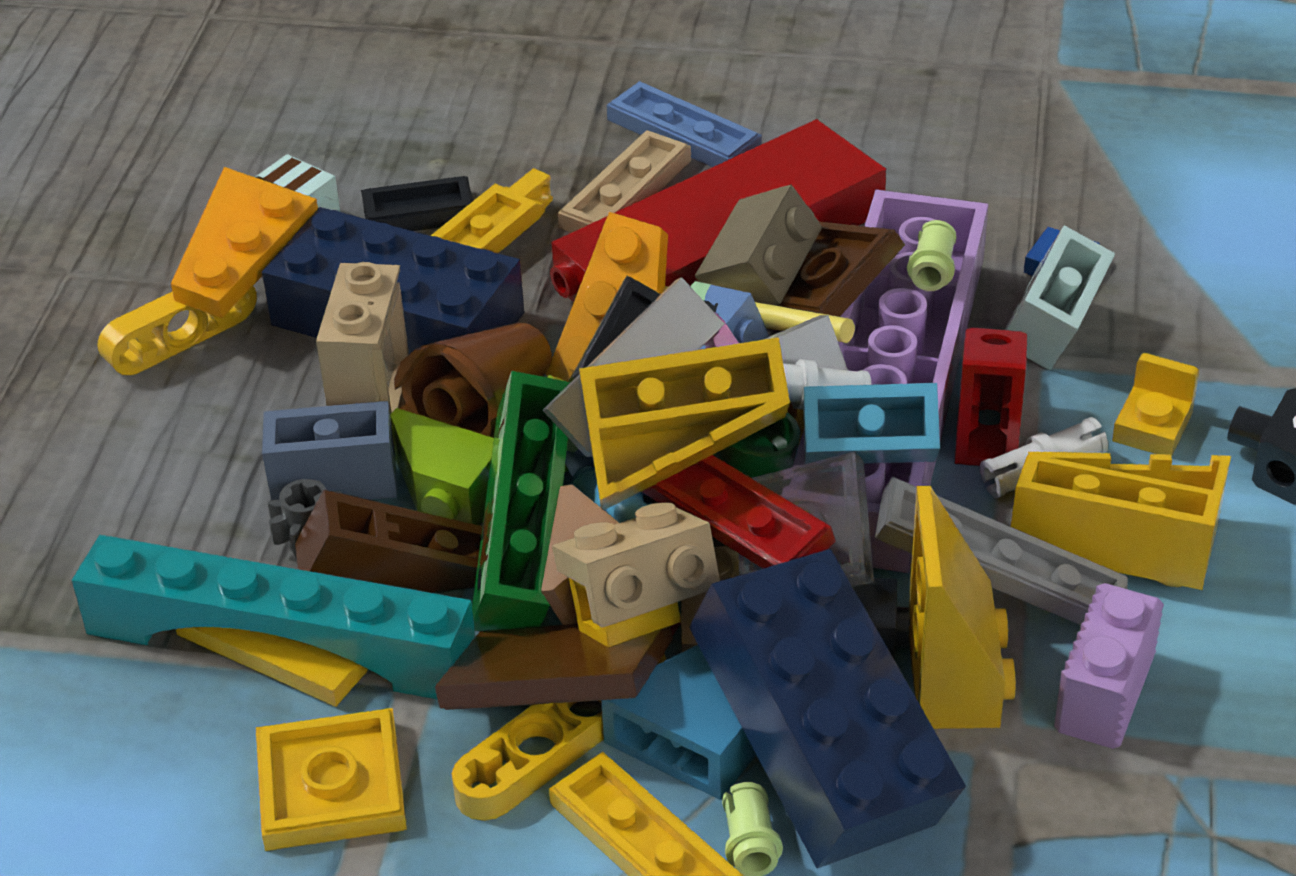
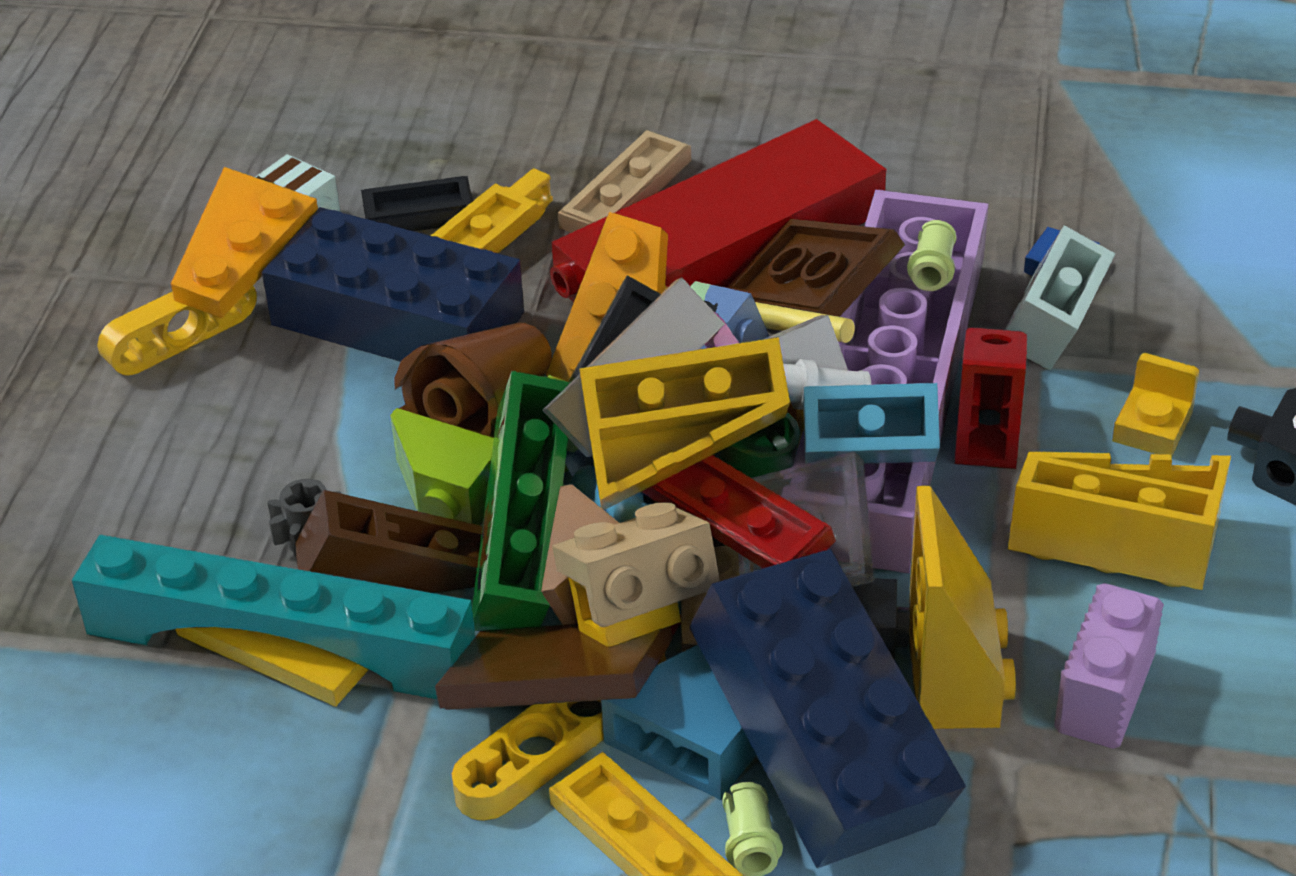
(329, 779): yellow tile -> none
(337, 444): sand blue brick -> none
(363, 336): tan window -> none
(709, 135): medium blue tile -> none
(762, 245): dark tan brick -> none
(1008, 466): white pin -> none
(1010, 558): light grey tile -> none

